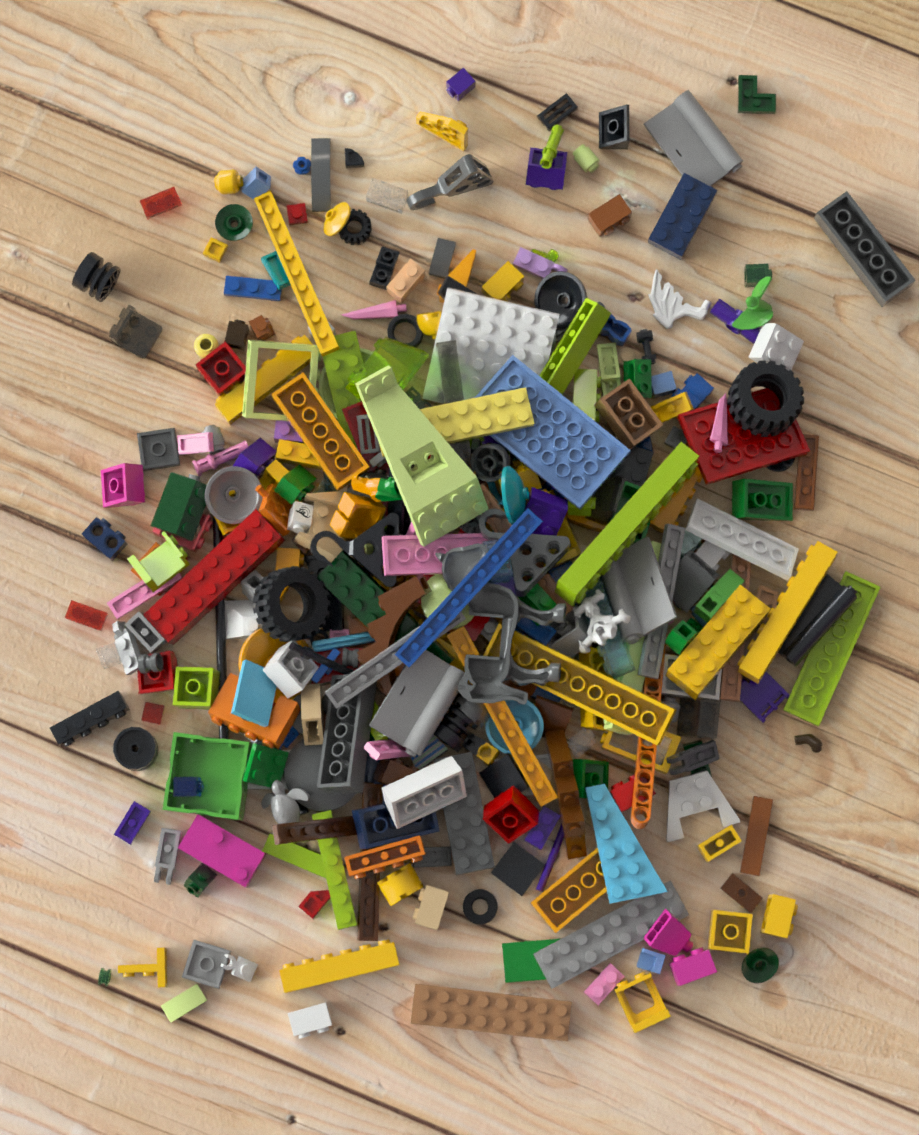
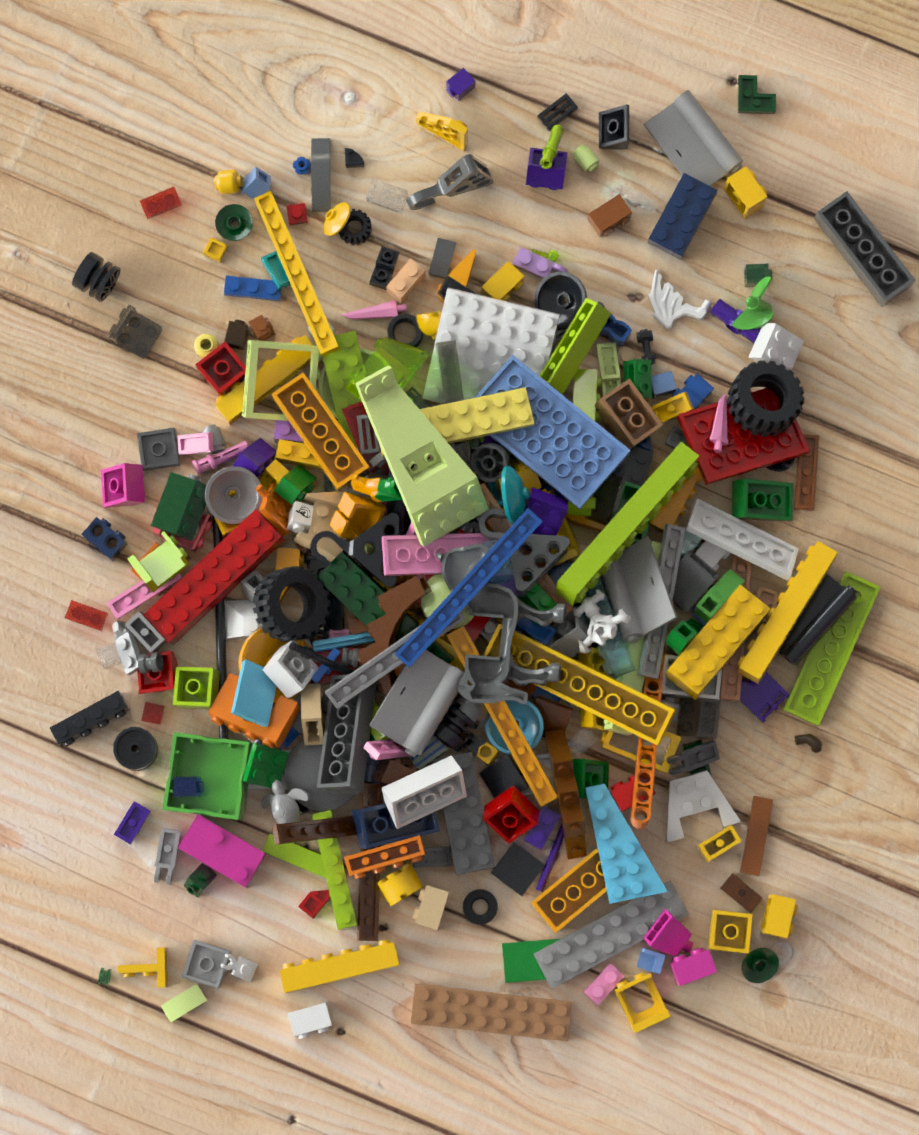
(745, 192): none -> yellow brick

